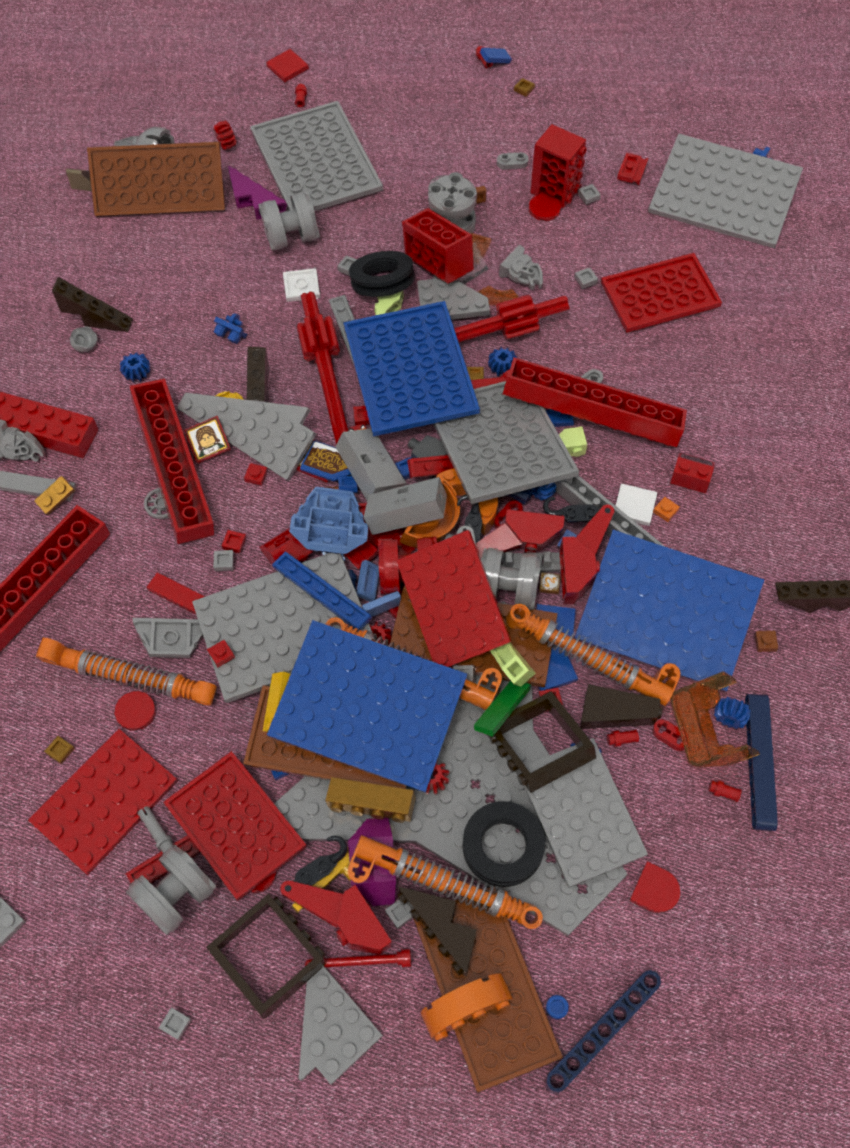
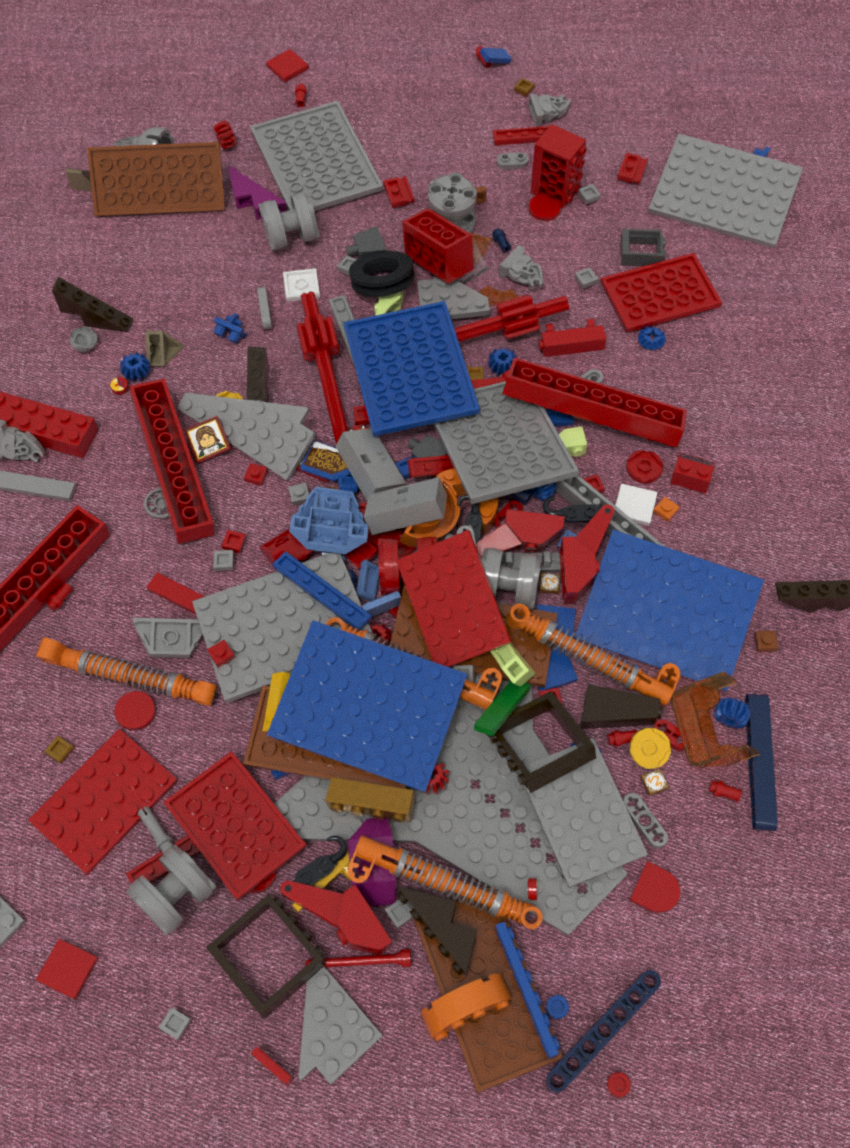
(54, 495): pearl gold plate -> none
(56, 601): none -> red animal
(67, 969): none -> red tile
(119, 385): none -> red tile
(161, 347): none -> dark tan slope
(264, 308): none -> light grey beam
(272, 1066): none -> red tile
(298, 493): none -> light grey plate
(366, 243): none -> dark grey torso
(398, 191): none -> red plate
(500, 237): none -> dark blue animal
(503, 874): black tyre -> none
(518, 135): none -> red tile
(530, 998): none -> blue plate
(532, 889): none -> red tile
(547, 107): none -> light grey piece
(572, 340): none -> red brick
(595, 482): none -> red tile
(618, 1084): none -> red tile
(641, 236): none -> dark grey window
(644, 467): none -> red tile
(645, 339): none -> blue gear
(650, 748): none -> yellow tile
(654, 782): none -> tile
(658, 831): none -> light grey beam

